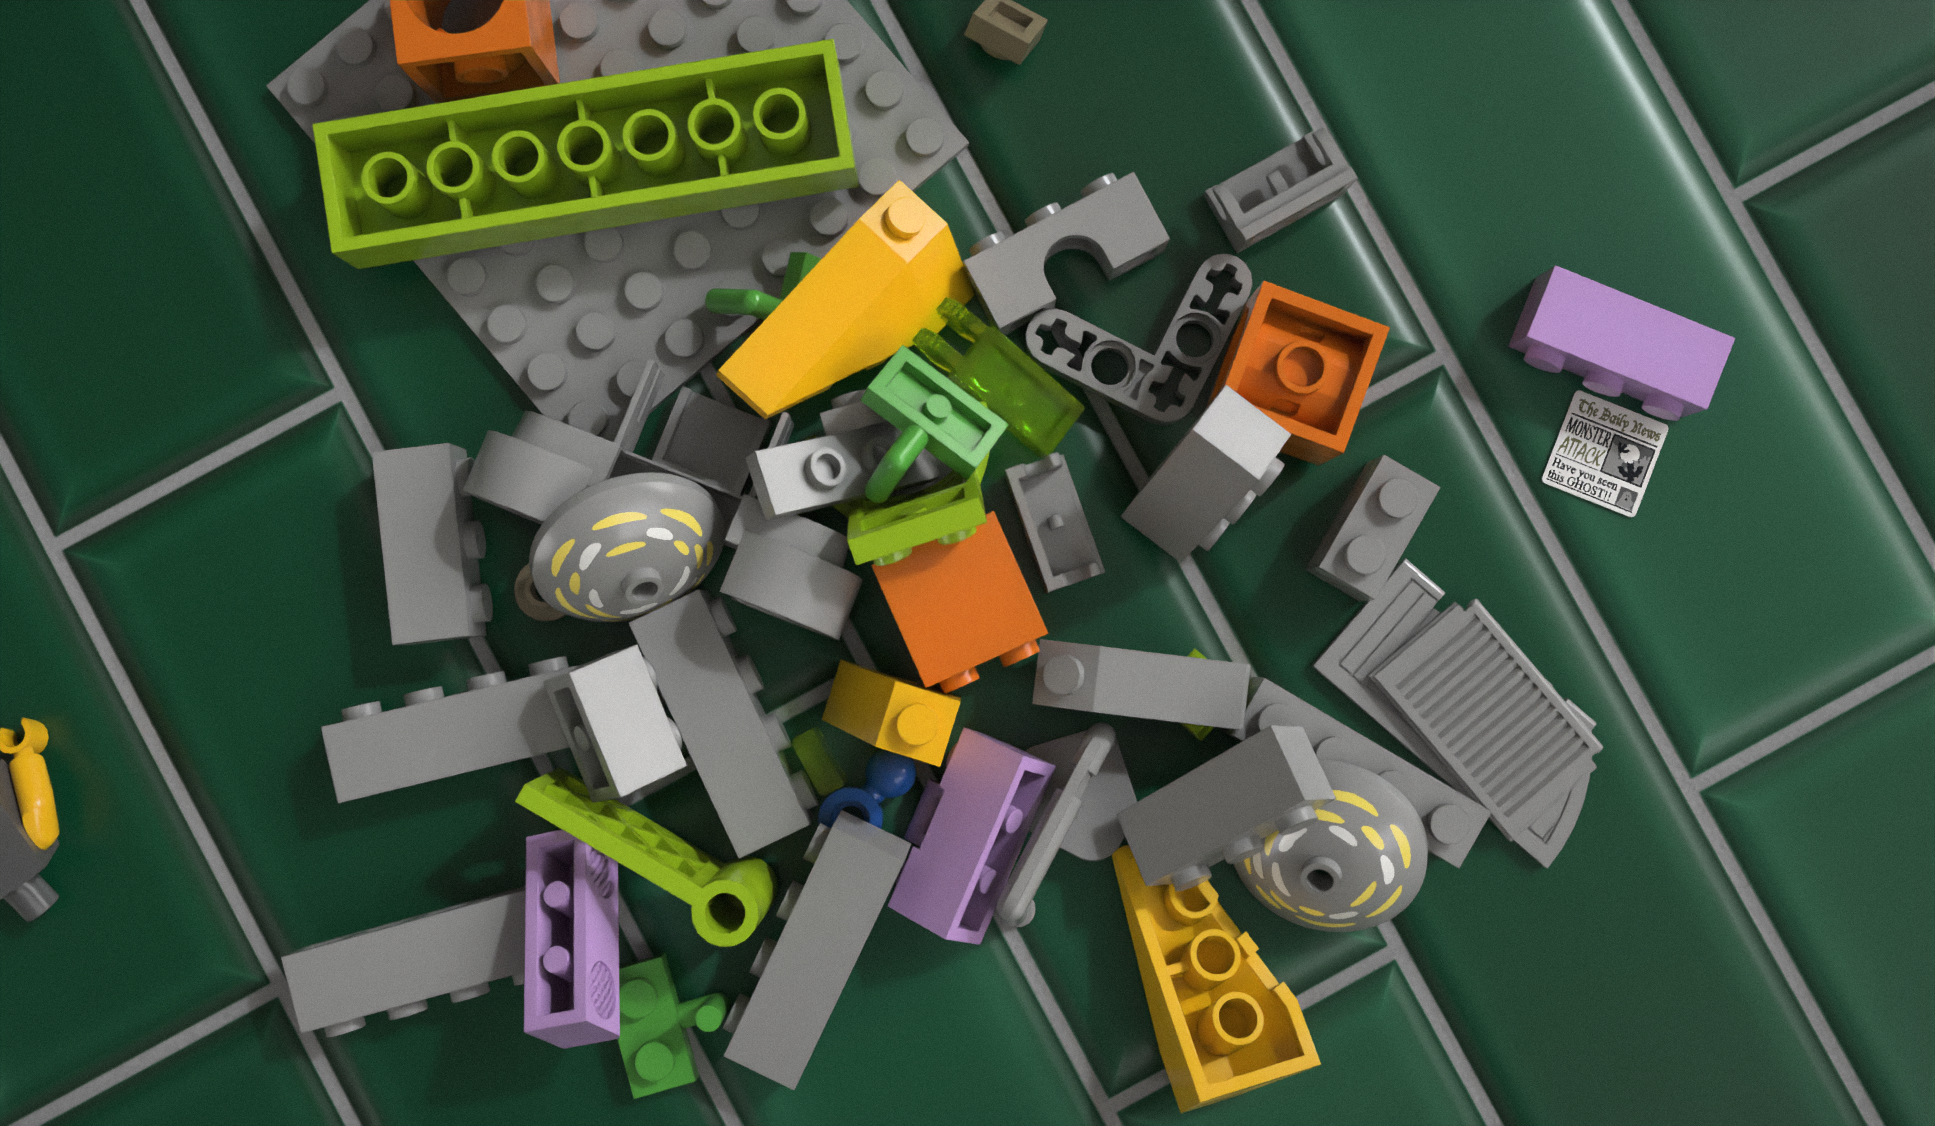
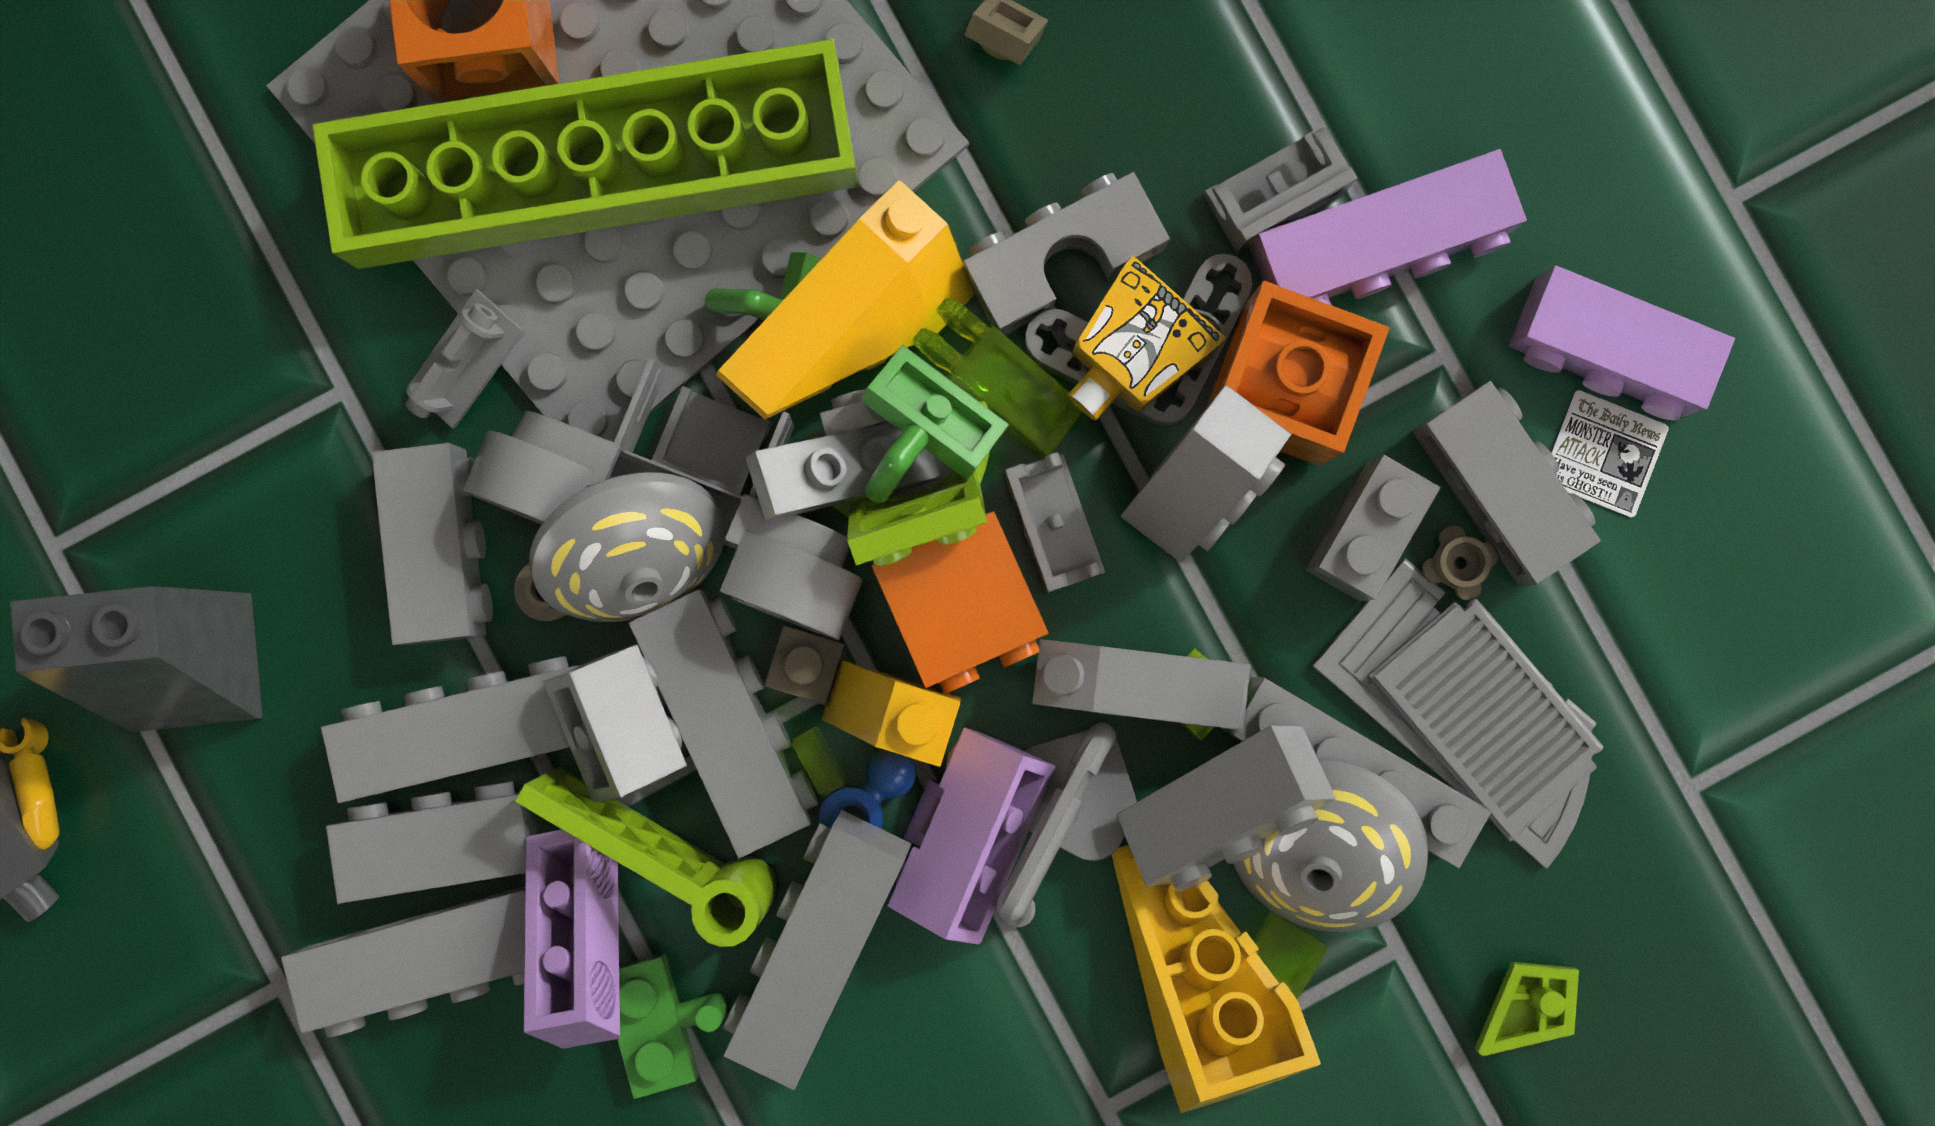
(144, 654): none -> dark grey slope
(430, 844): none -> light grey brick
(463, 361): none -> light grey hinge
(804, 665): none -> dark tan plate
(1139, 343): none -> torso
(1289, 952): none -> clear neon green tile
(1394, 232): none -> lavender brick
(1478, 559): none -> dark tan plate
(1508, 484): none -> light grey brick
(1530, 1008): none -> lime piece

